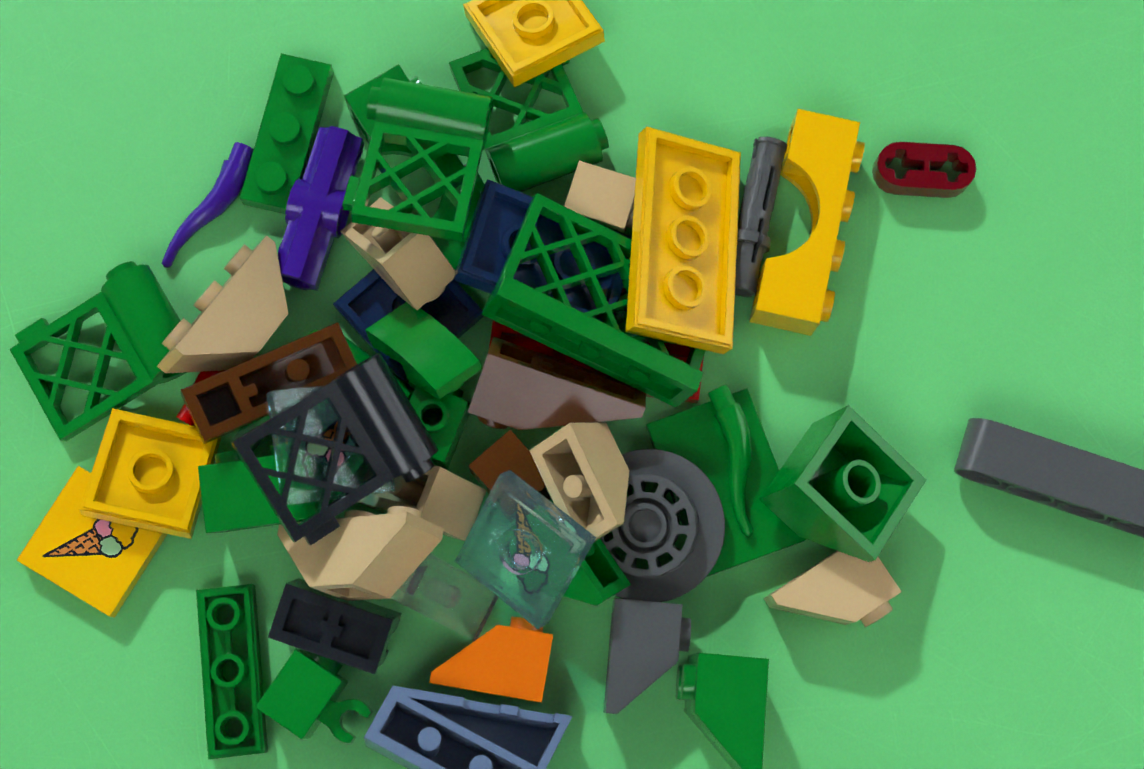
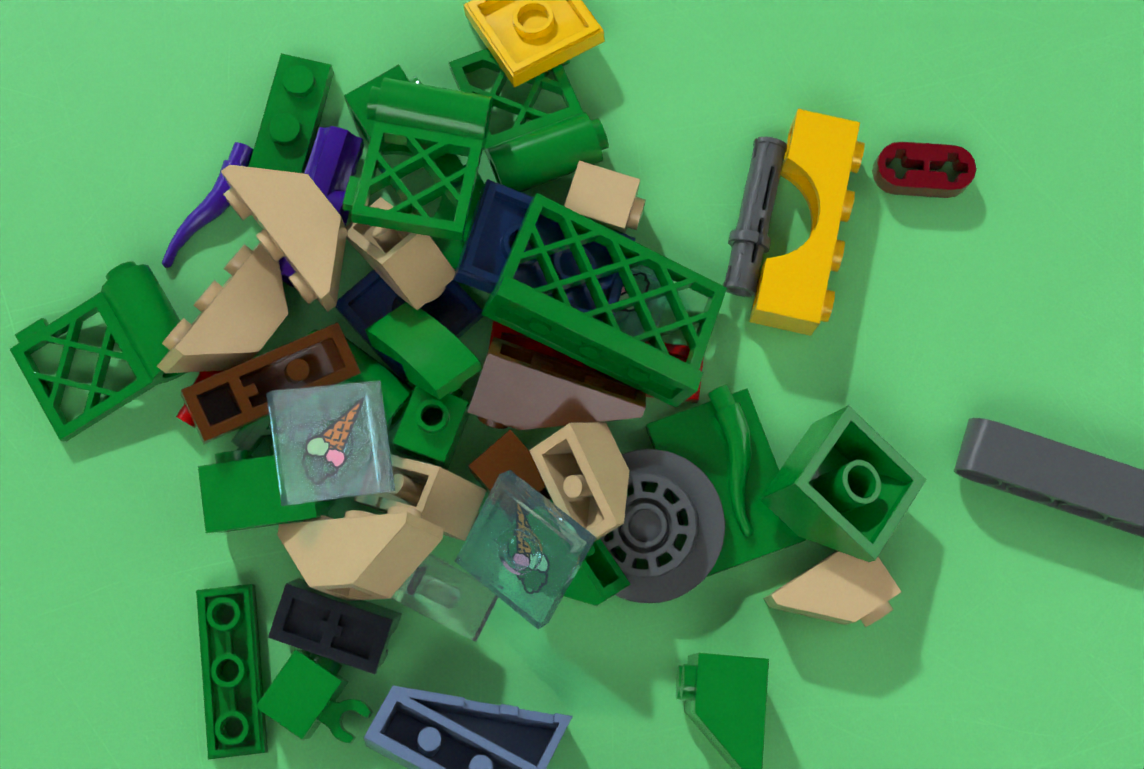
(89, 555): yellow tile -> none
(148, 474): yellow tile -> none
(295, 225): none -> tan slope
(379, 424): black piece -> none
(501, 662): orange slope -> none
(642, 647): dark grey slope -> none
(684, 242): yellow tile -> none

